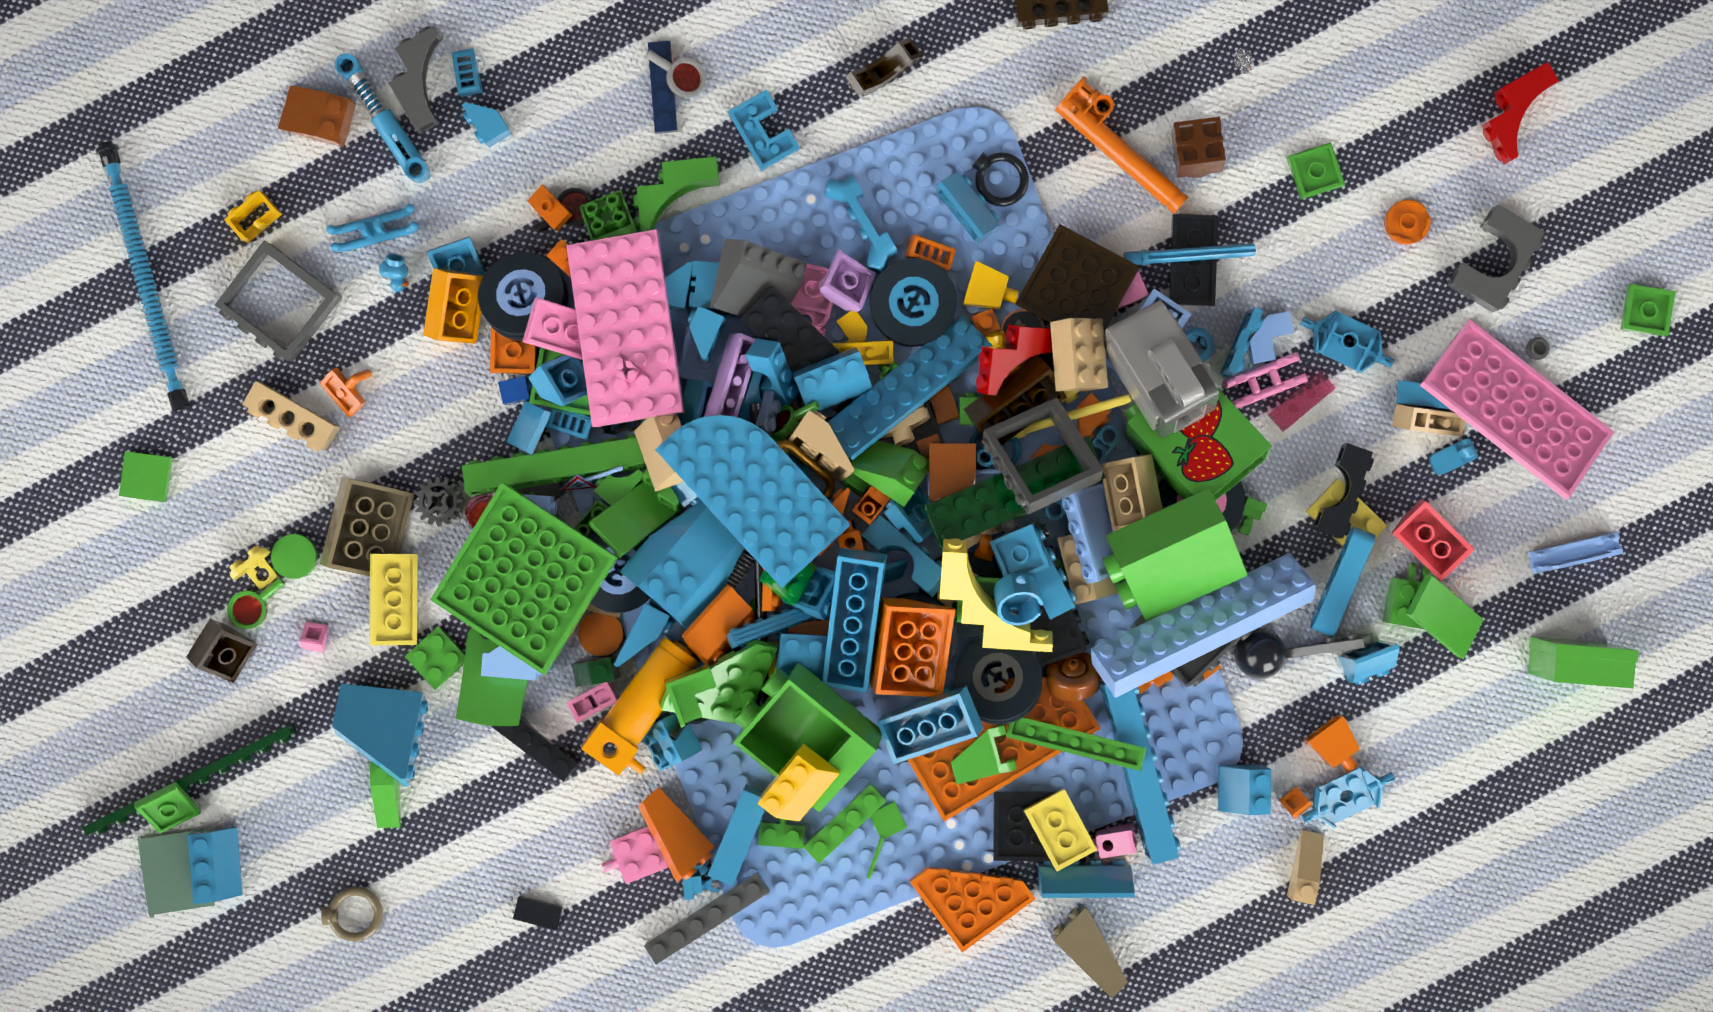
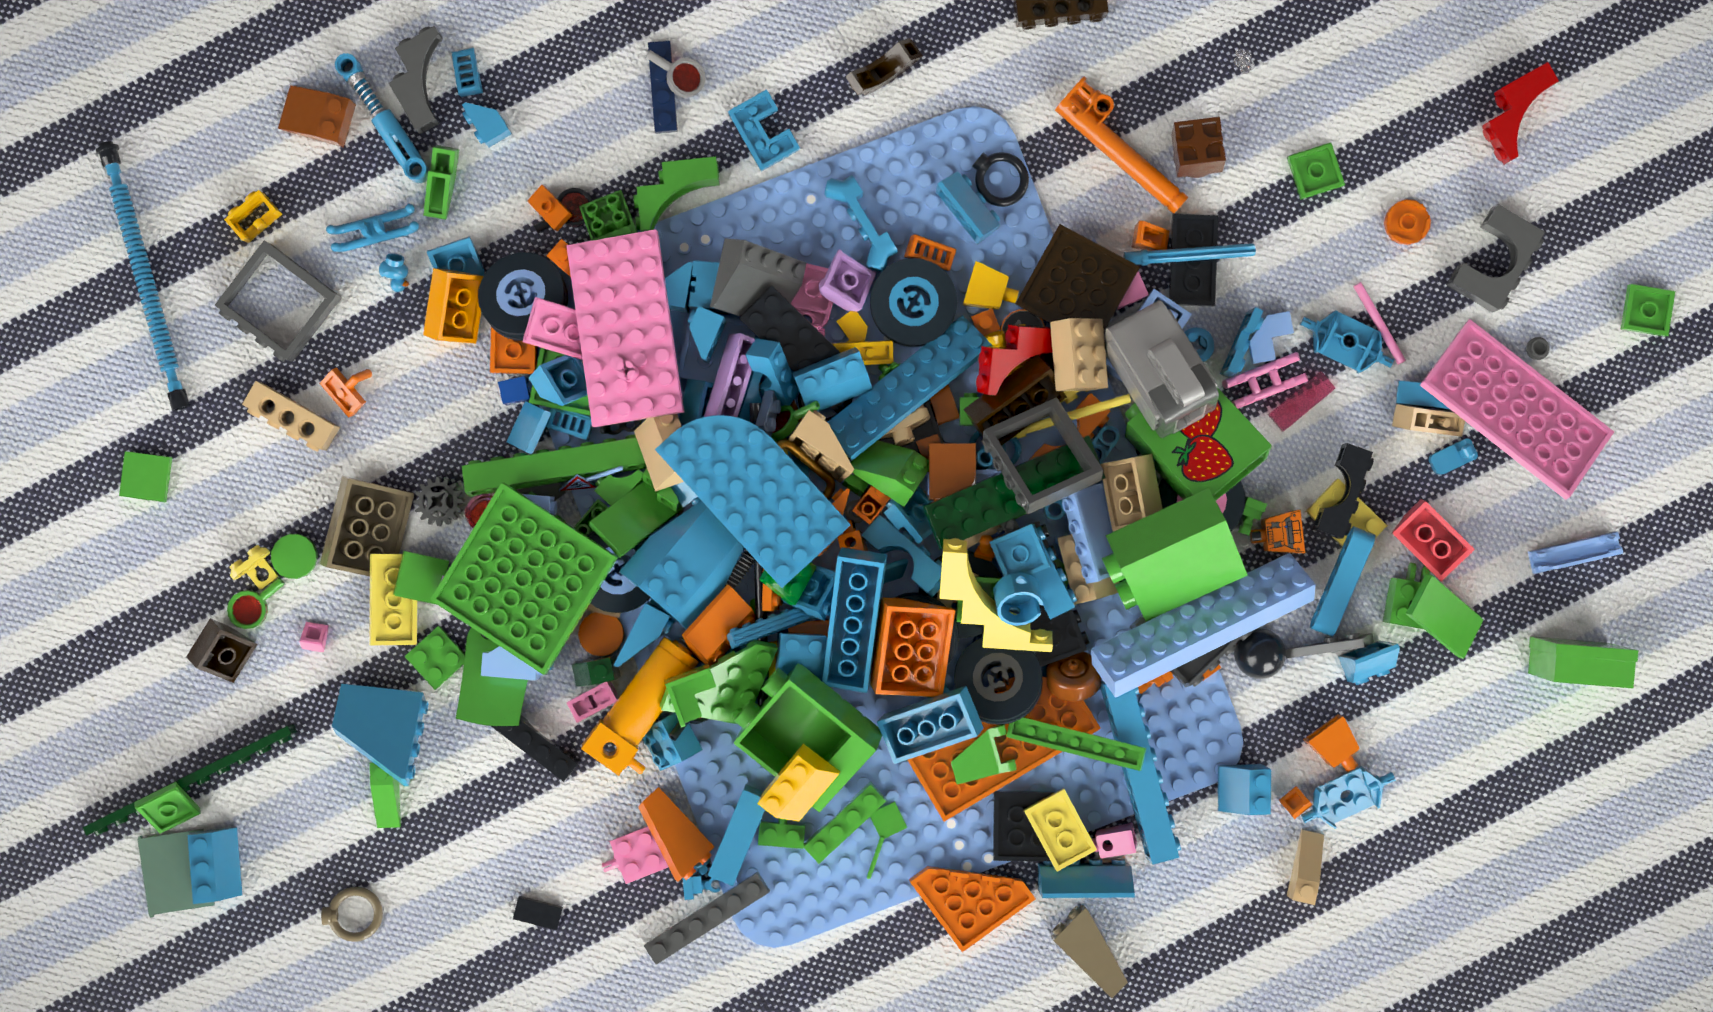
(419, 576): none -> bright green tile
(441, 181): none -> bright green slope
(1149, 237): none -> orange slope
(1281, 533): none -> torso
(1379, 323): none -> bright pink bar

